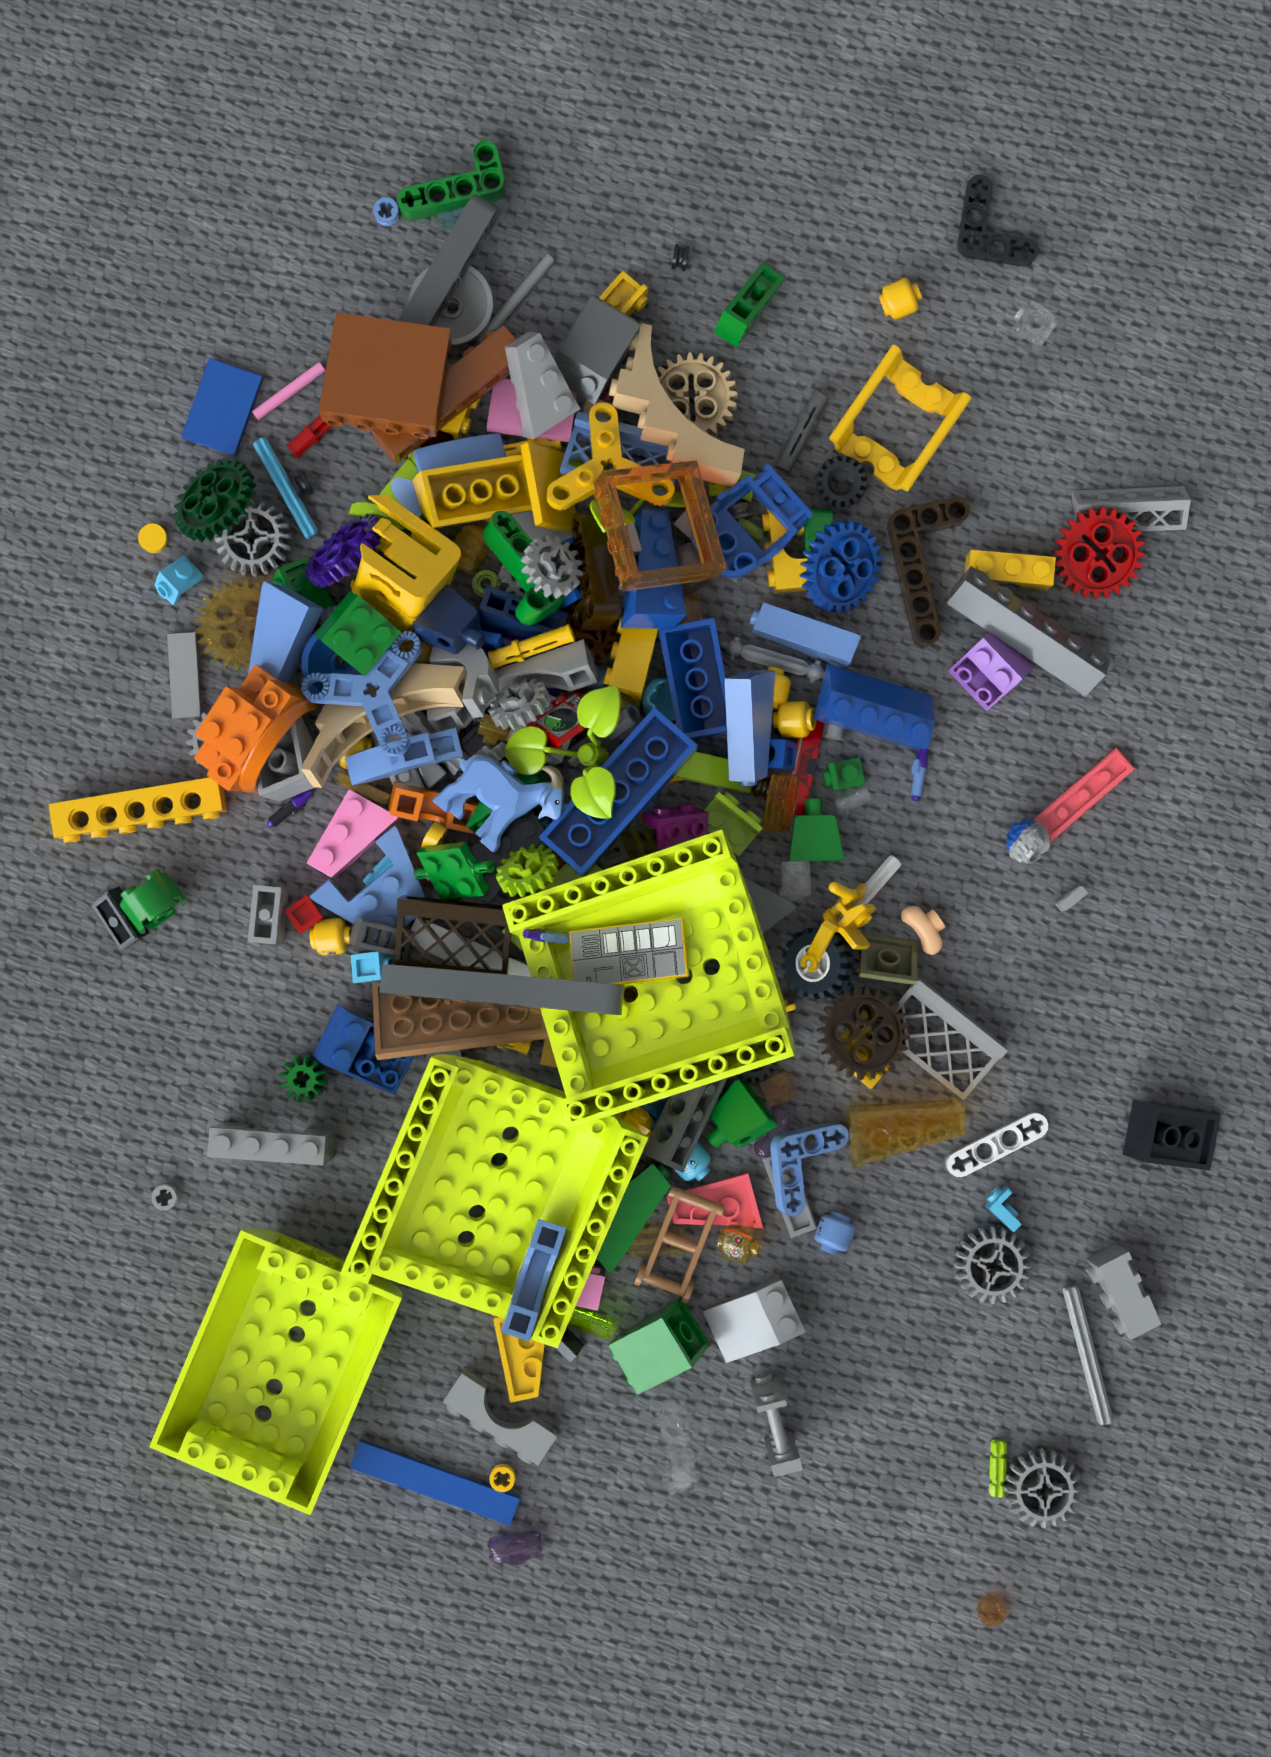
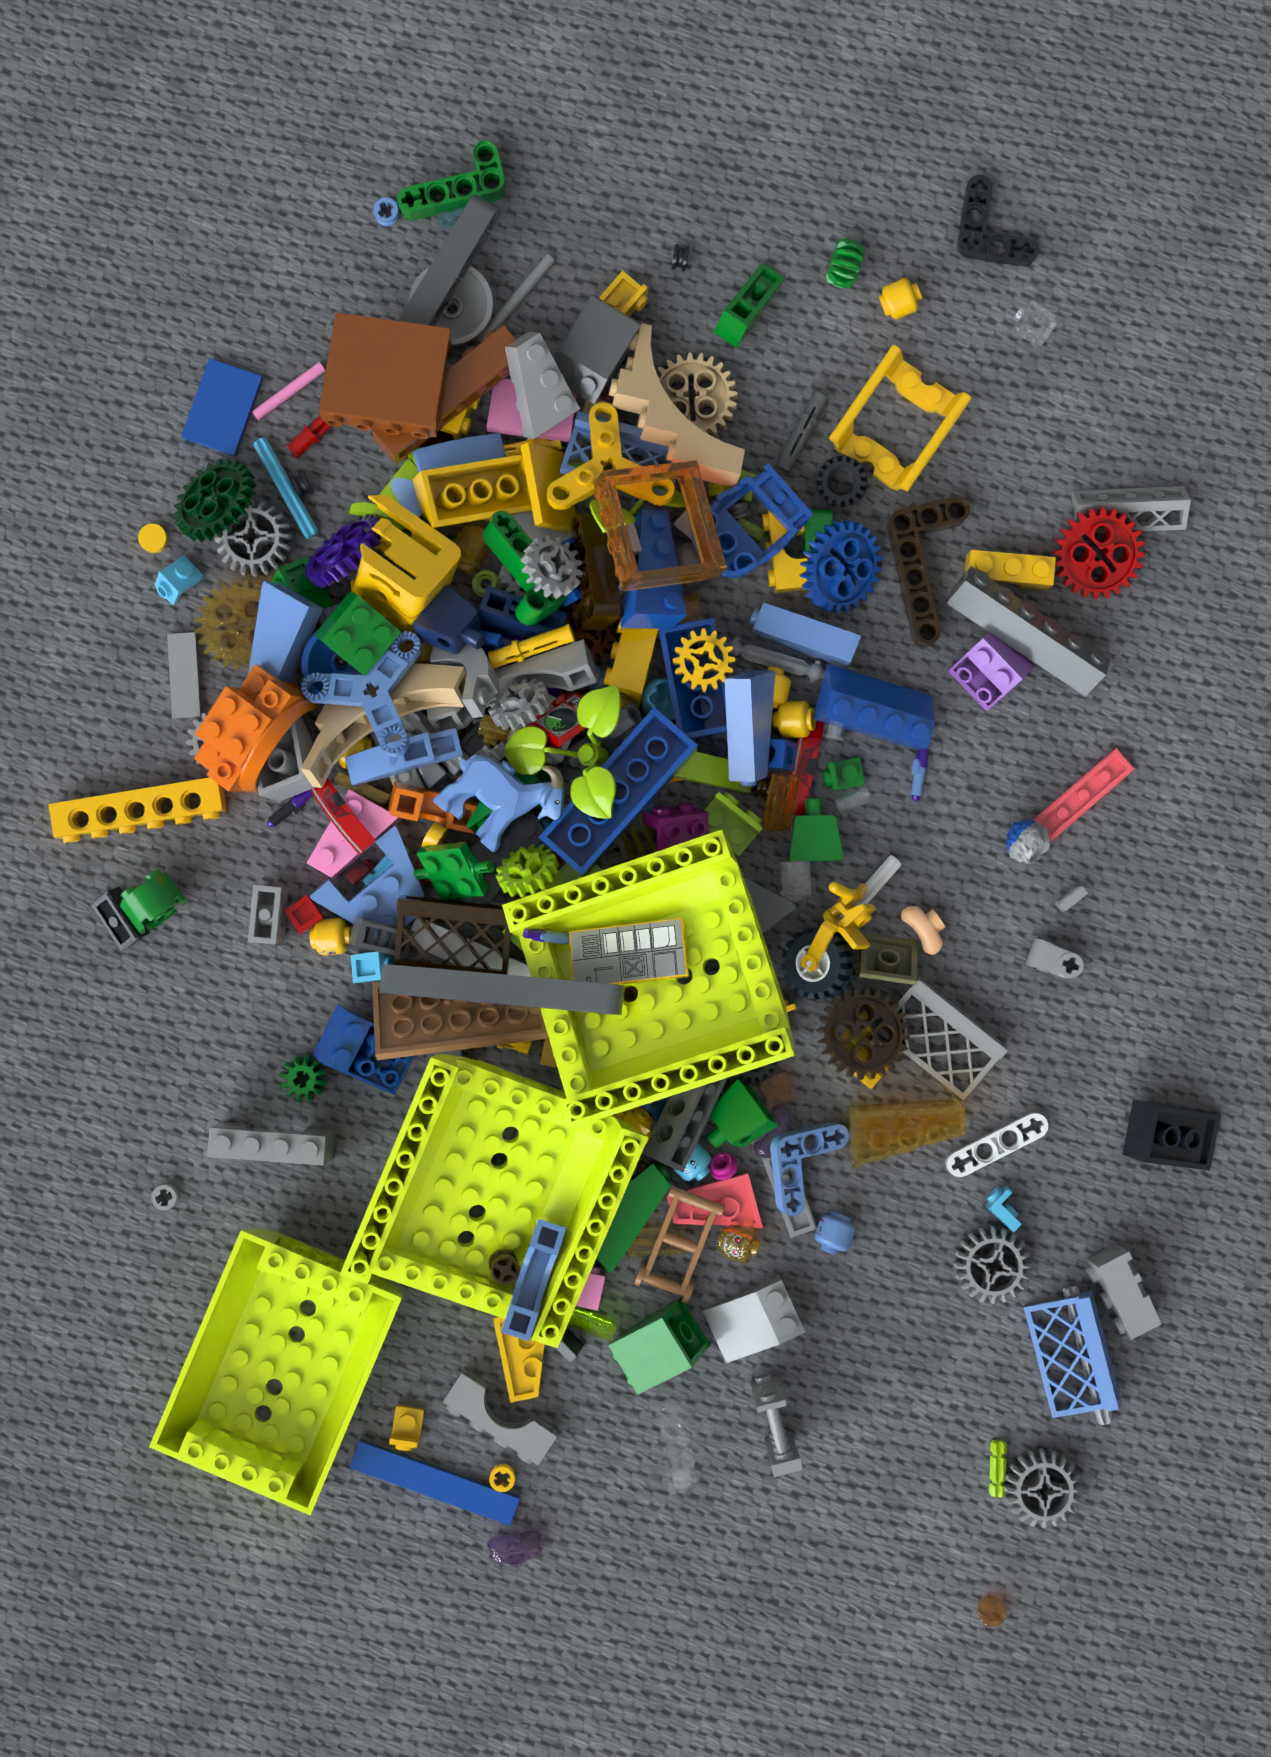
(342, 817): none -> red sticker
(359, 873): none -> dark red tile
(407, 1427): none -> yellow bracket
(505, 1272): none -> dark brown wheel
(690, 655): none -> yellow gear
(718, 1163): none -> dark pink plate
(845, 263): none -> green gear
(1050, 958): none -> light grey piece
(1097, 1351): none -> medium blue fence

